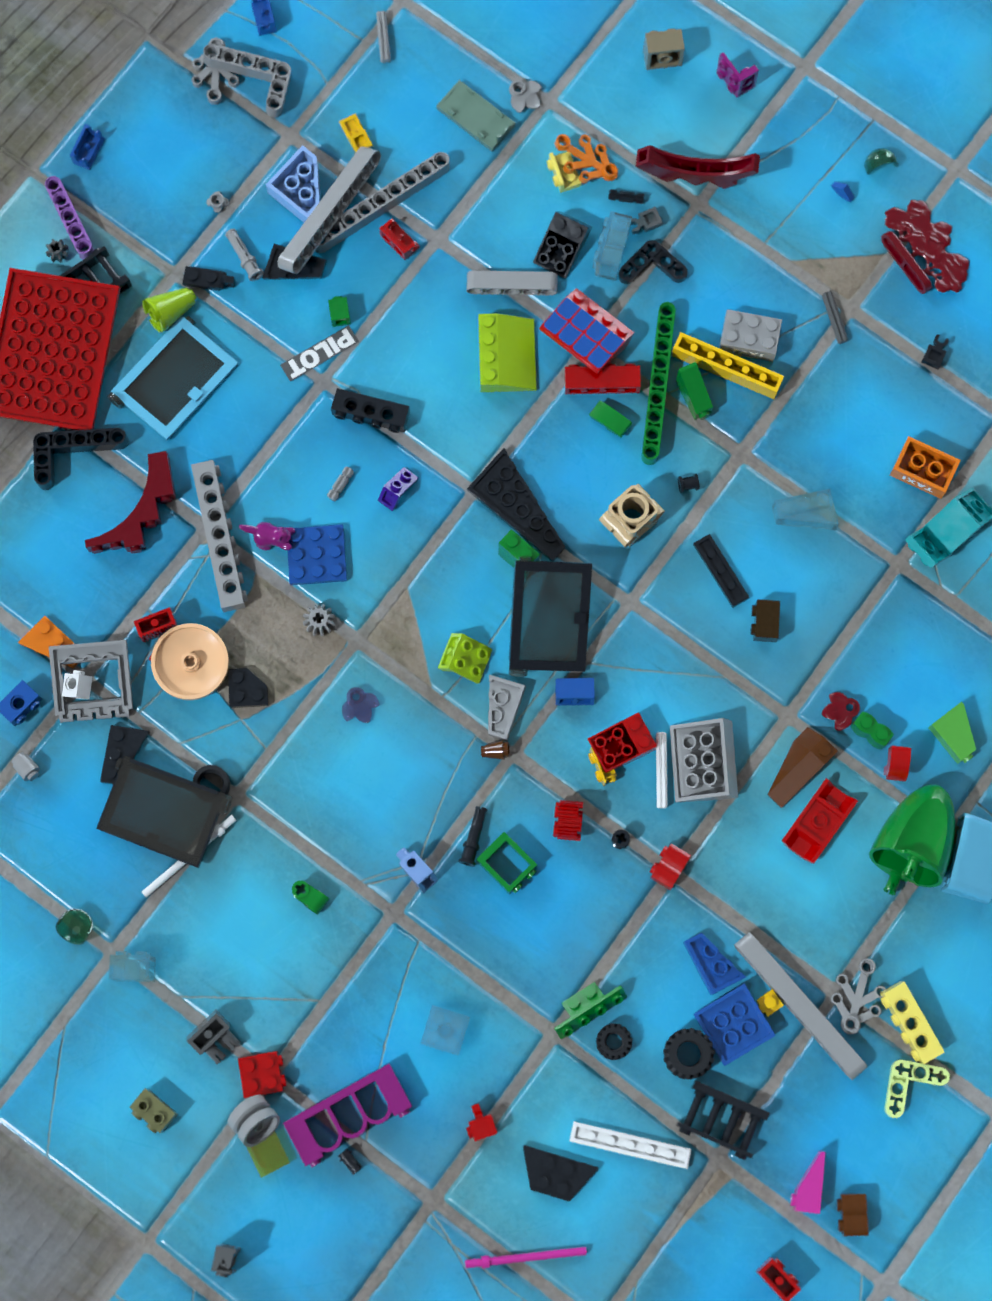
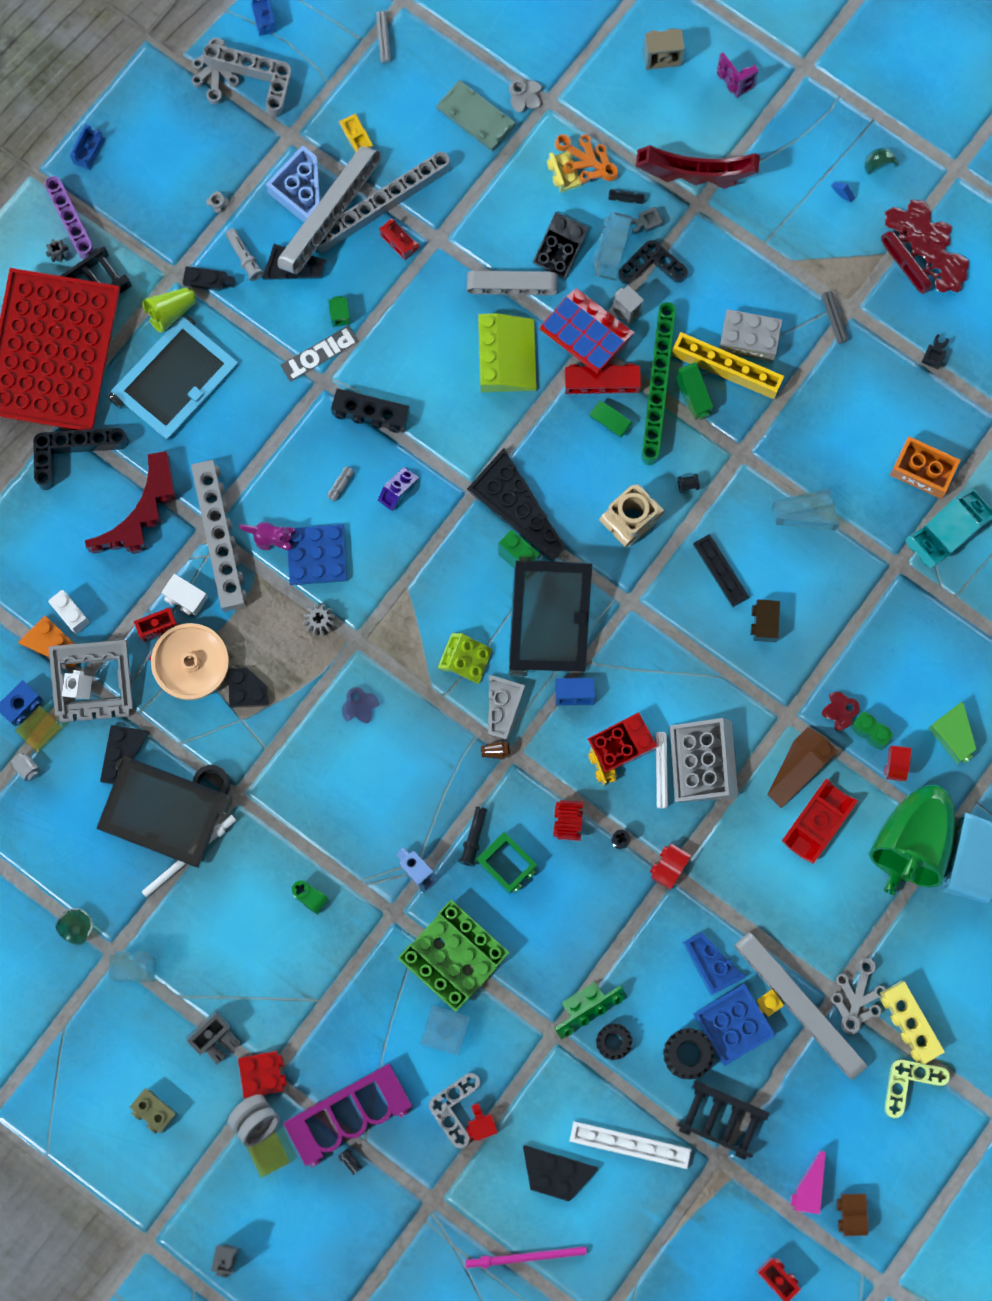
(38, 728): none -> clear yellow piece
(69, 611): none -> white brick
(184, 595): none -> white brick
(447, 1111): none -> light grey beam
(464, 945): none -> bright green slope
(627, 304): none -> light grey brick

